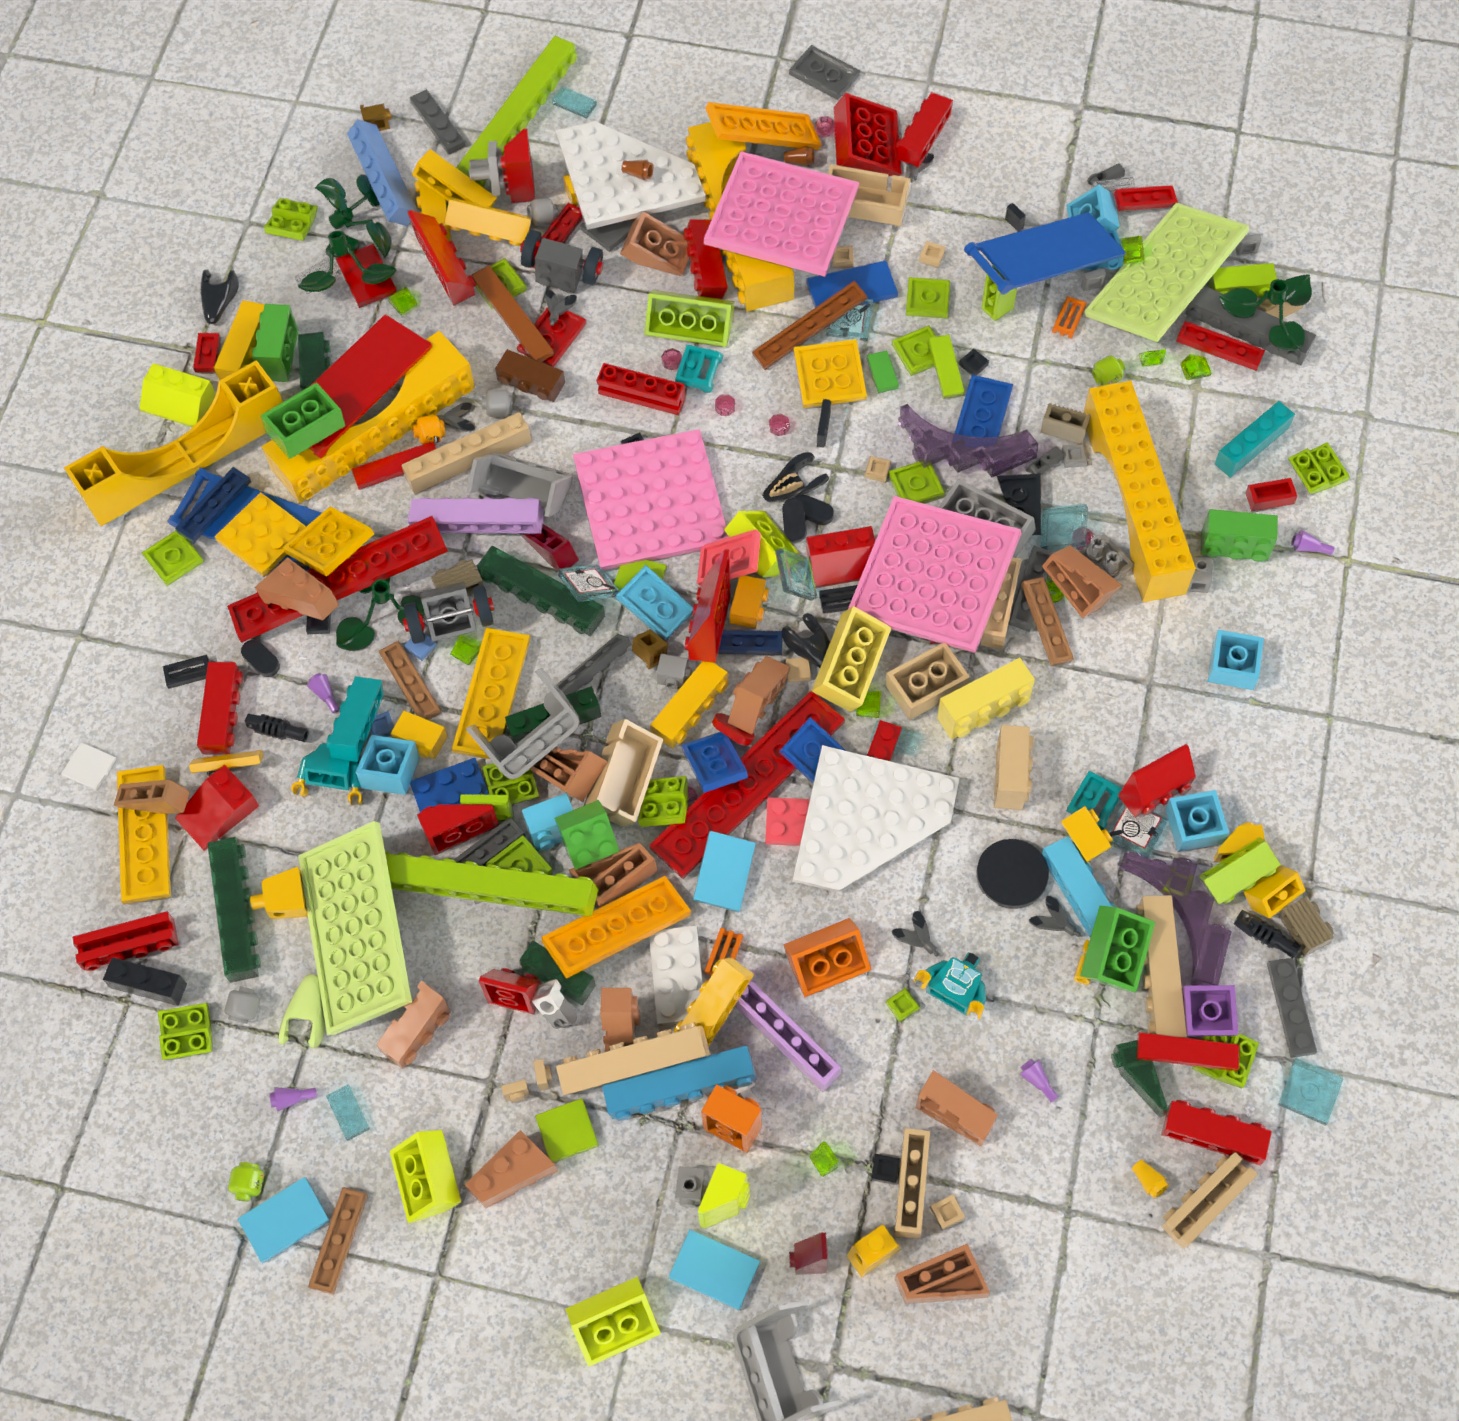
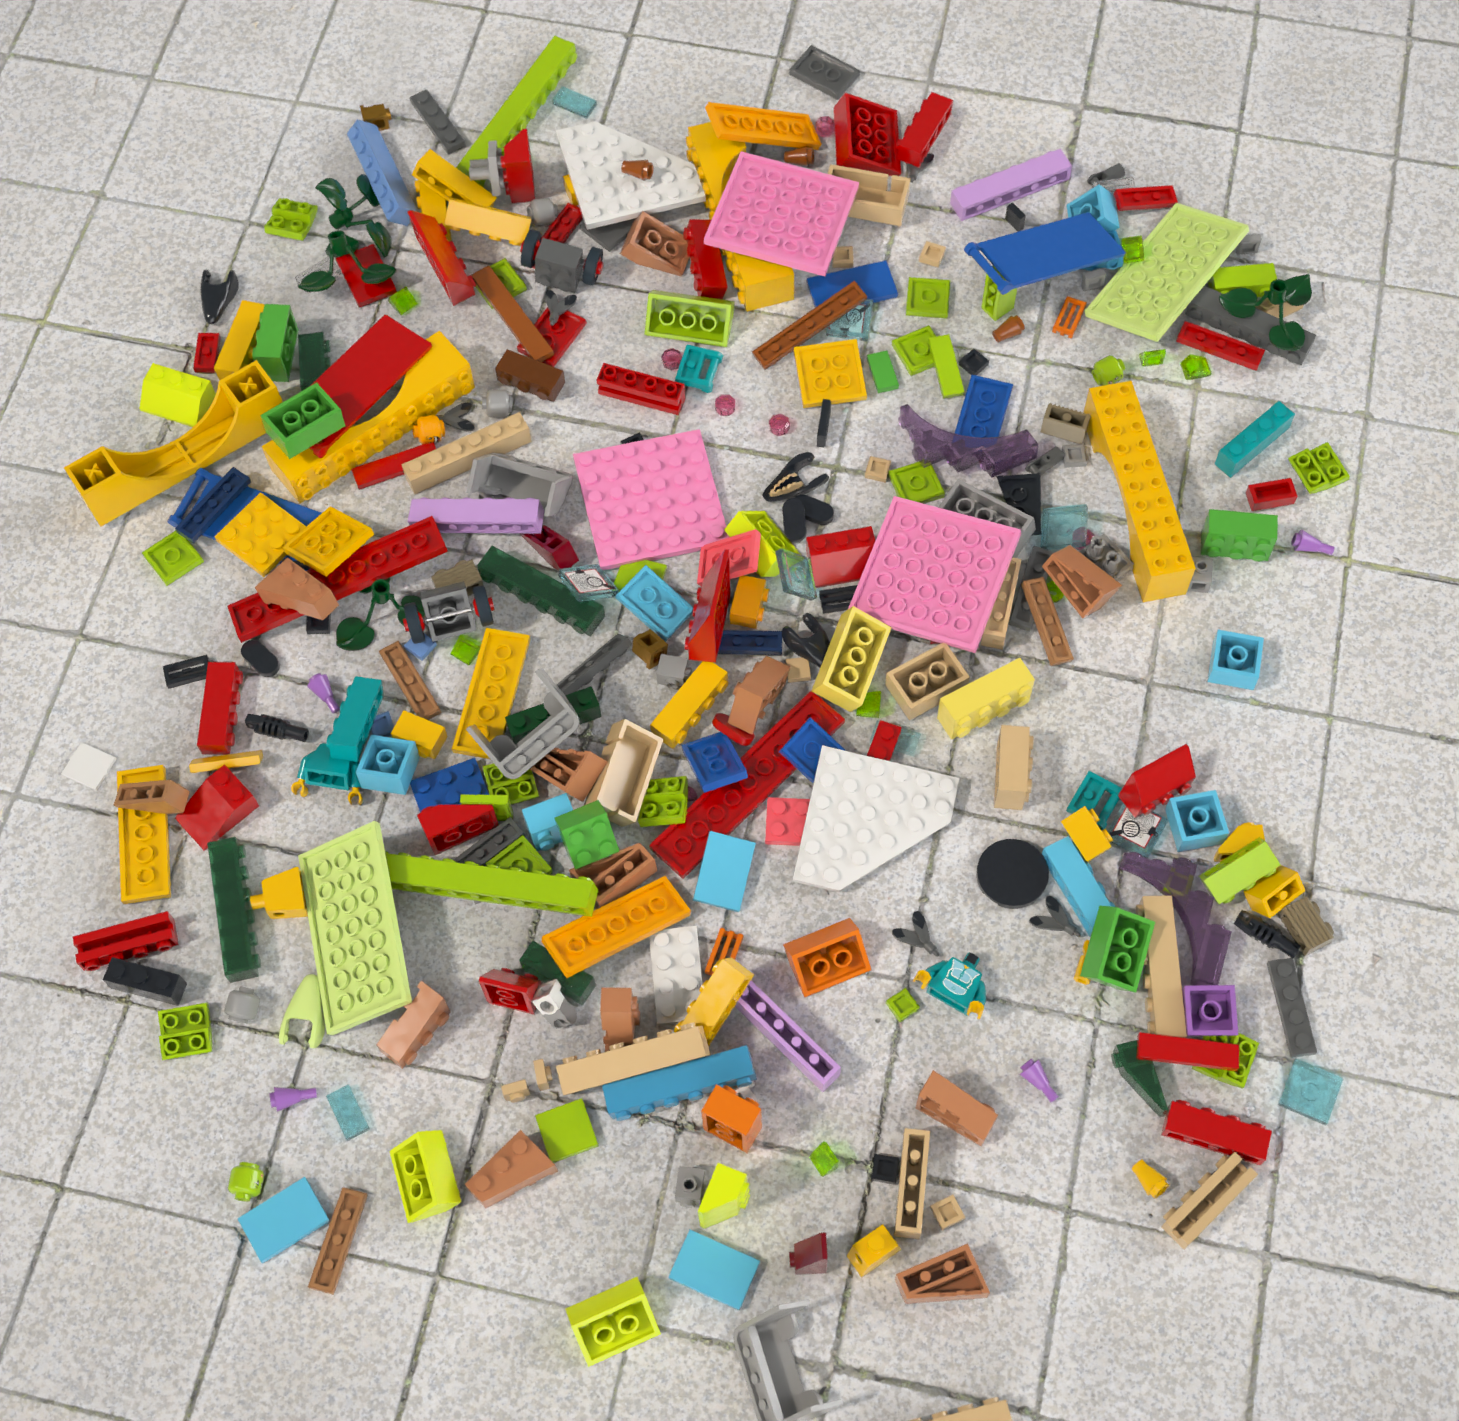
(1010, 184): none -> lavender brick
(1011, 327): none -> dark orange cone

